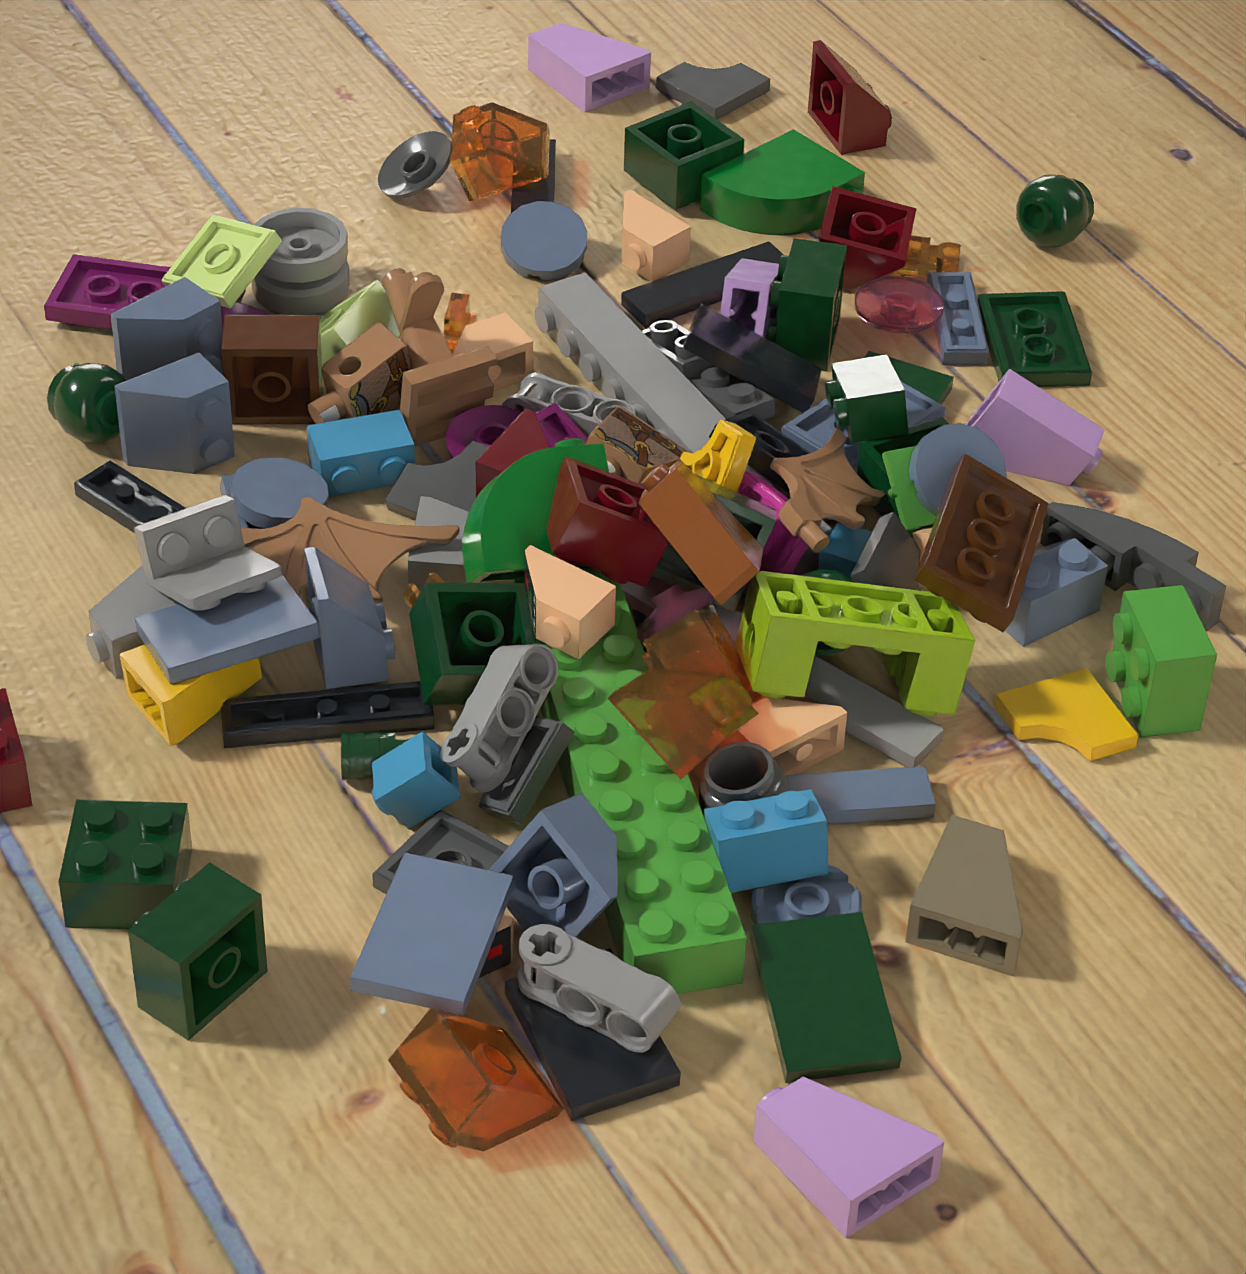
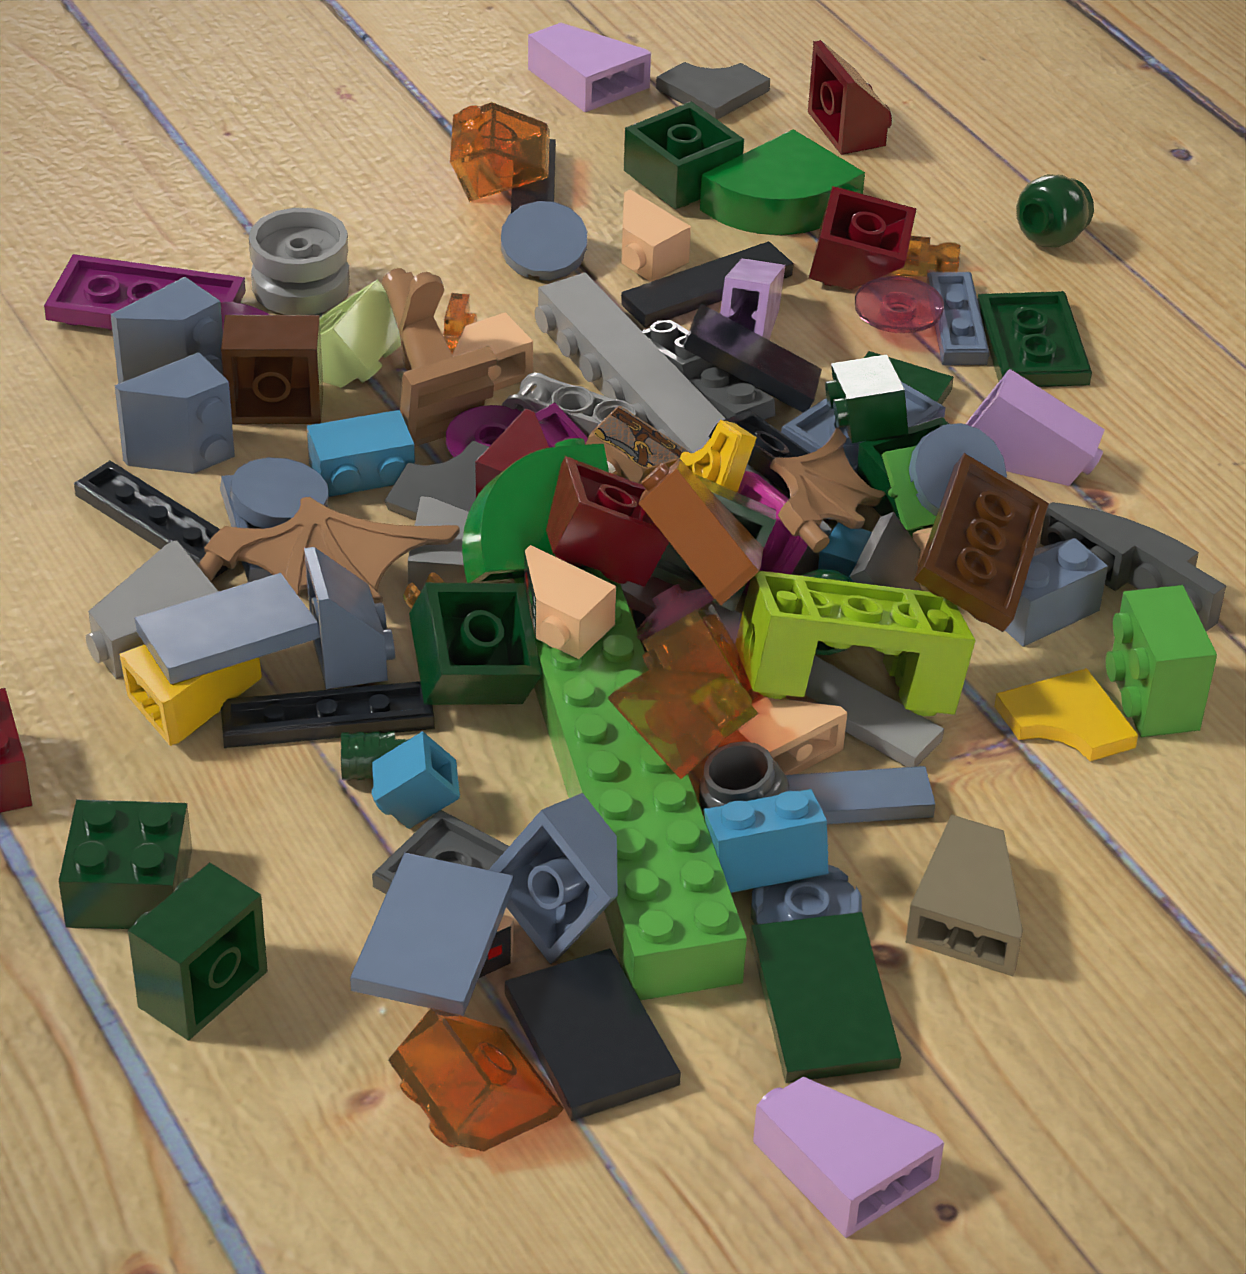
(85, 401): dark green piece -> none
(202, 555): light grey bracket -> none
(224, 257): yellowish green tile -> none
(363, 377): medium nougat torso -> none
(415, 165): dark grey dish -> none
(500, 713): light grey piece -> none
(529, 771): dark grey tile -> none
(595, 987): light grey piece -> none
(808, 300): dark green brick -> none

